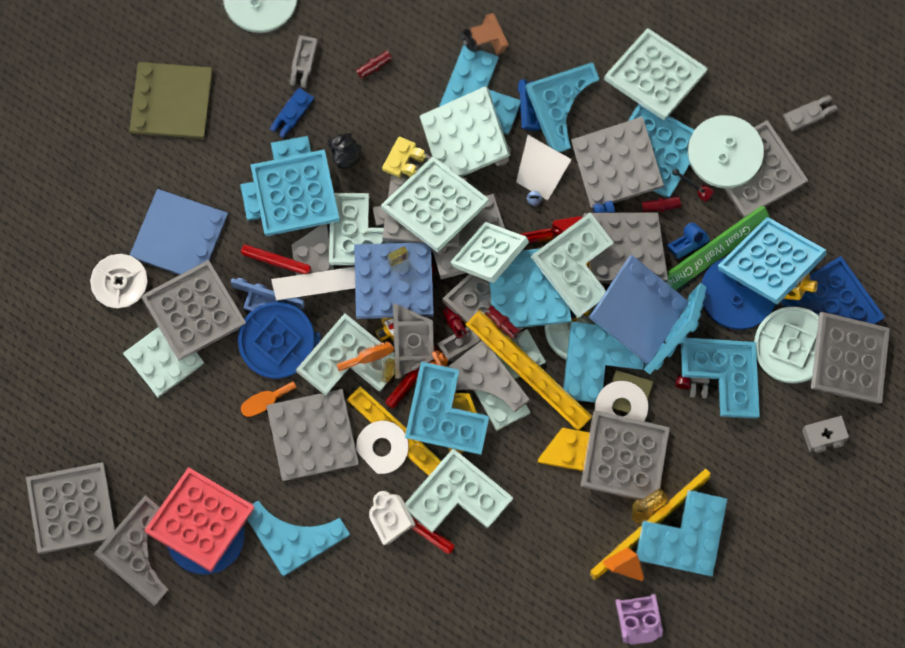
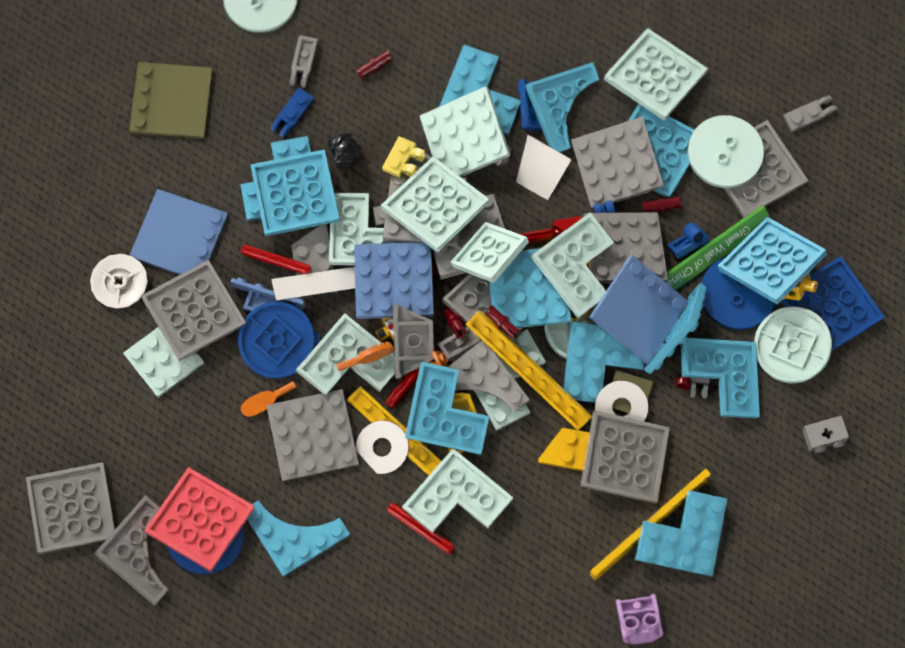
(388, 370): clear yellow tile -> none
(390, 516): white plate -> none
(397, 256): clear yellow tile -> none
(485, 33): nougat piece -> none
(536, 202): light blue hinge -> none
(625, 563): orange slope -> none
(649, 504): clear yellow piece -> none
(703, 192): hinge -> none
(850, 358): light grey plate -> none

